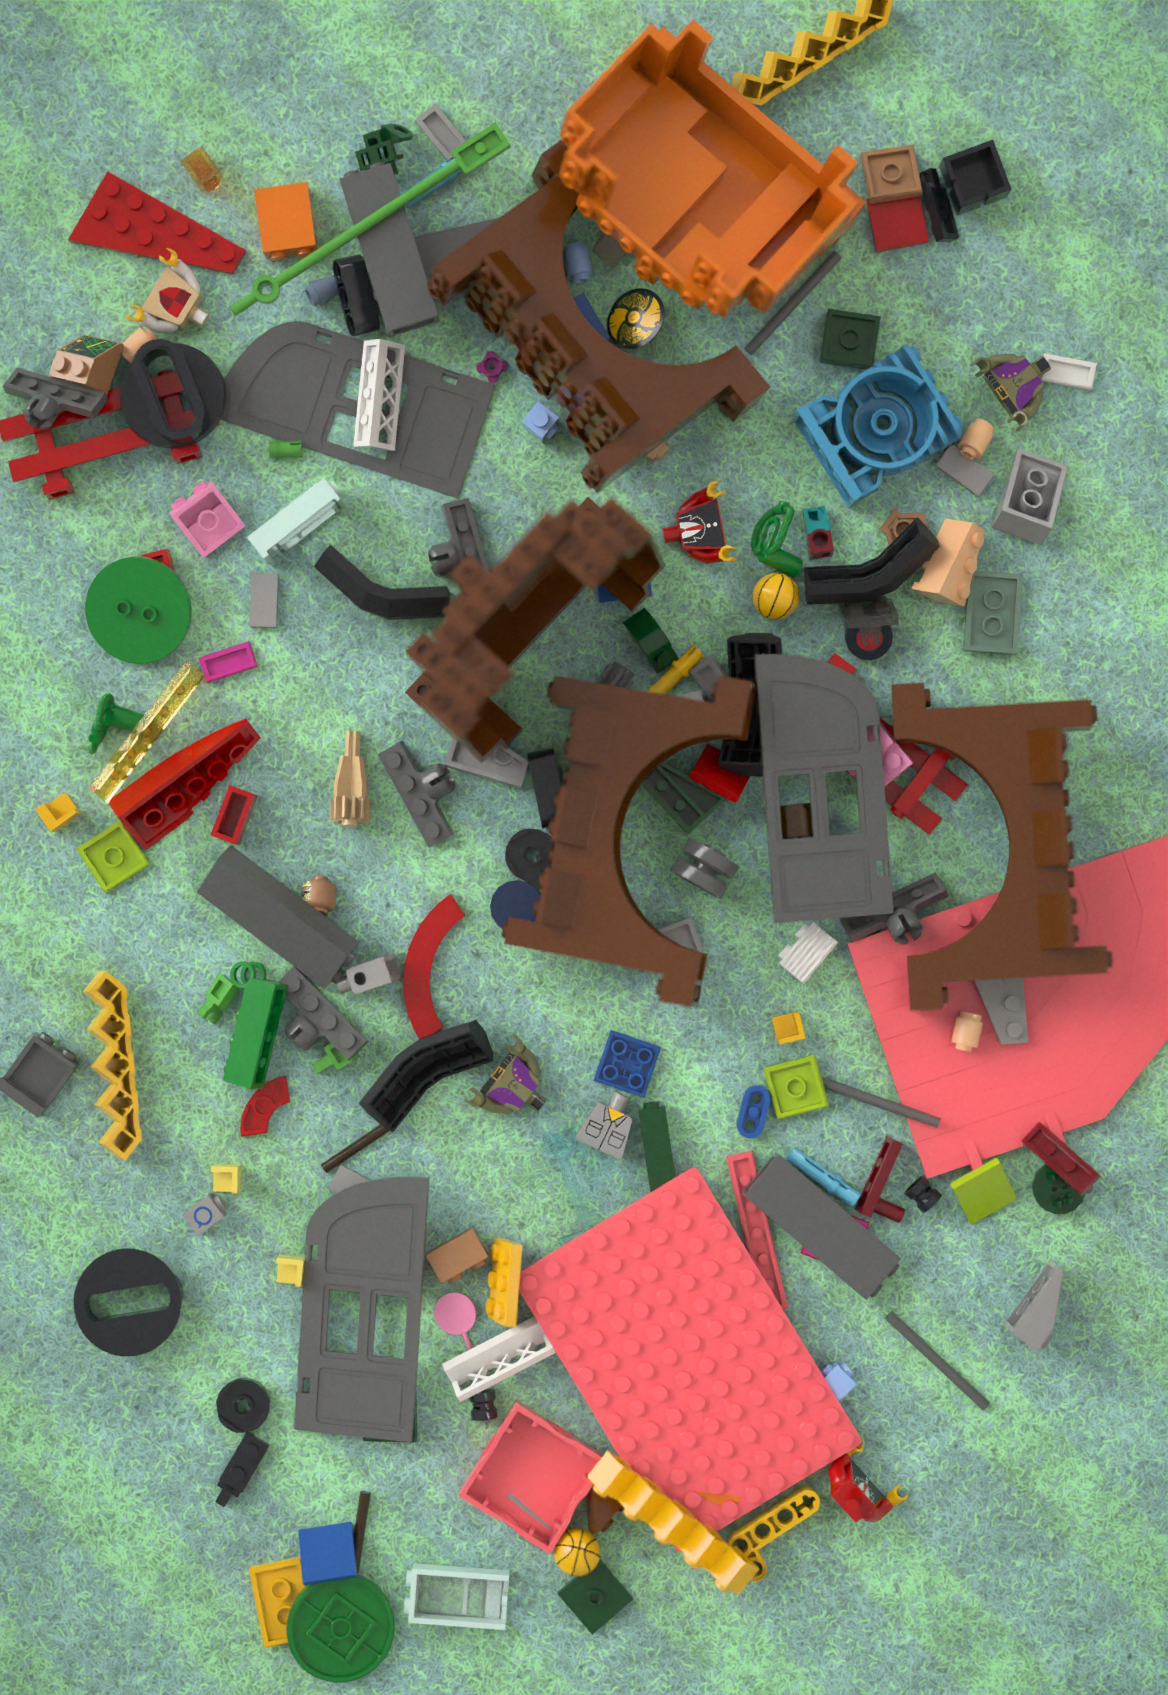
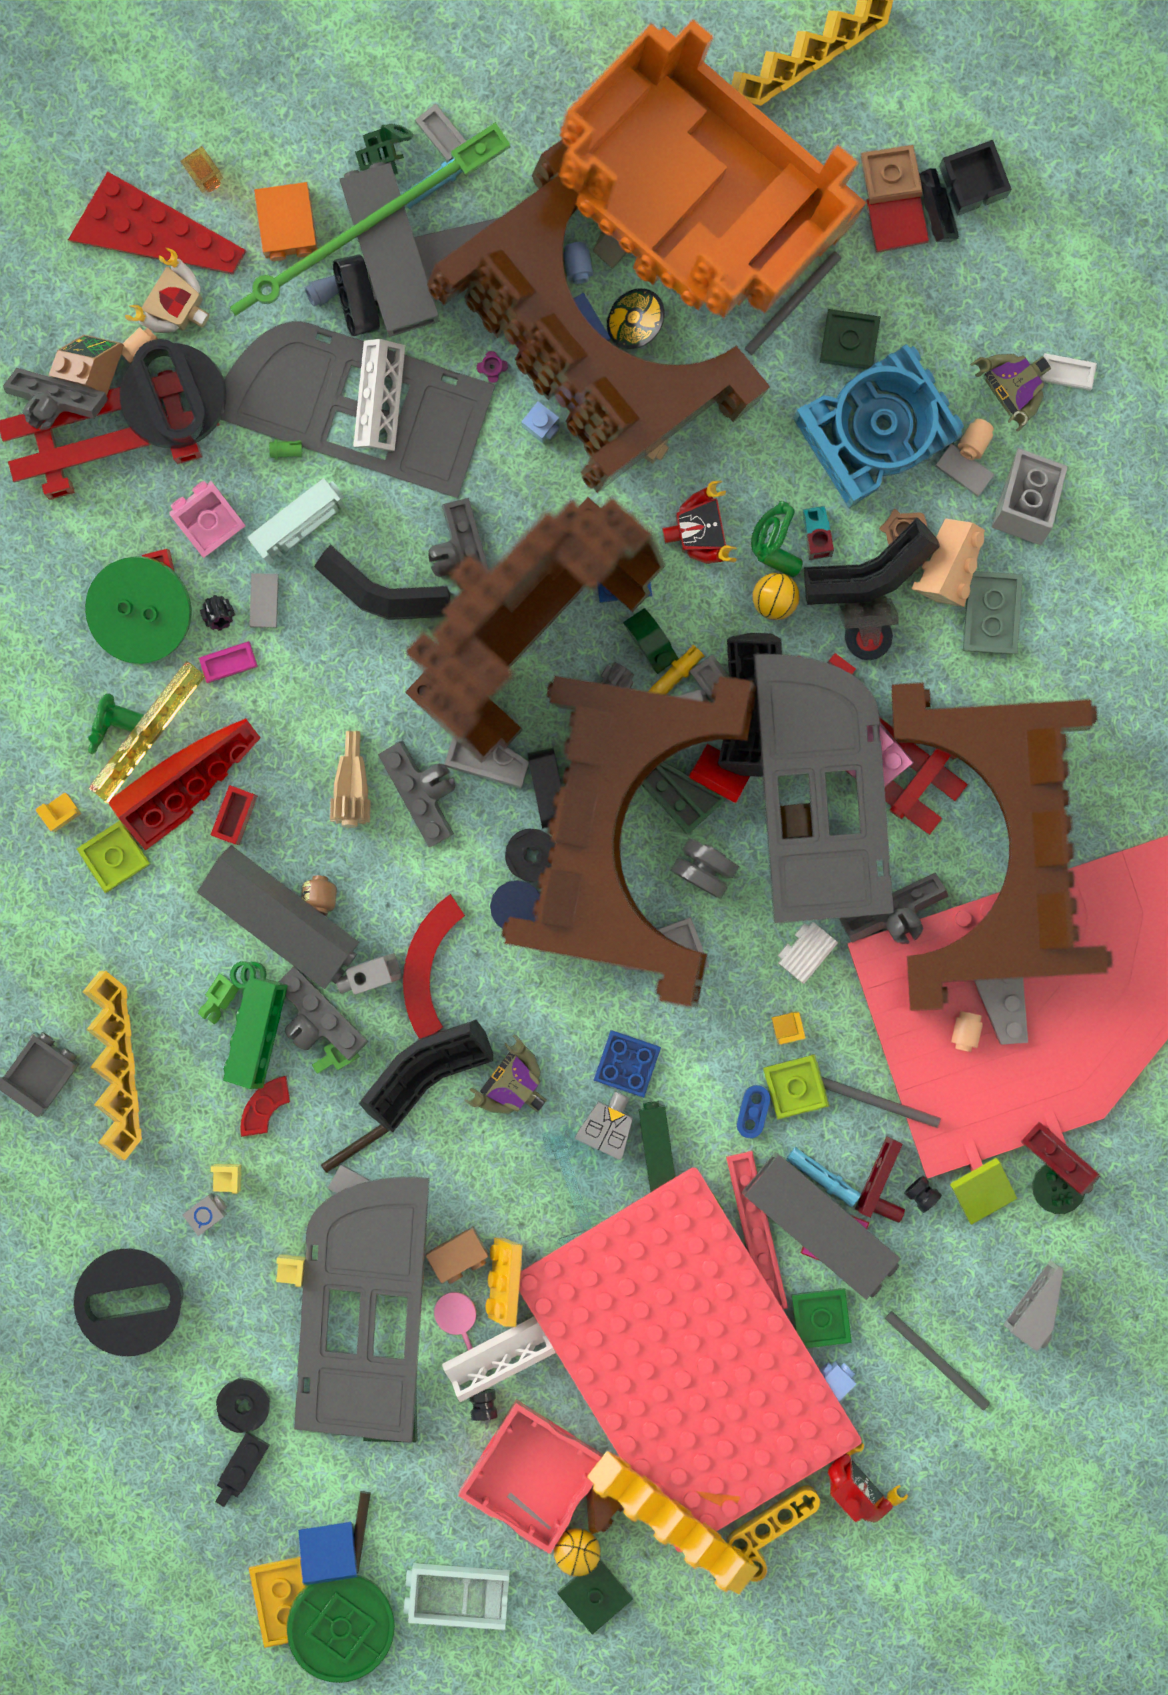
(217, 612): none -> black gear
(822, 1317): none -> green plate

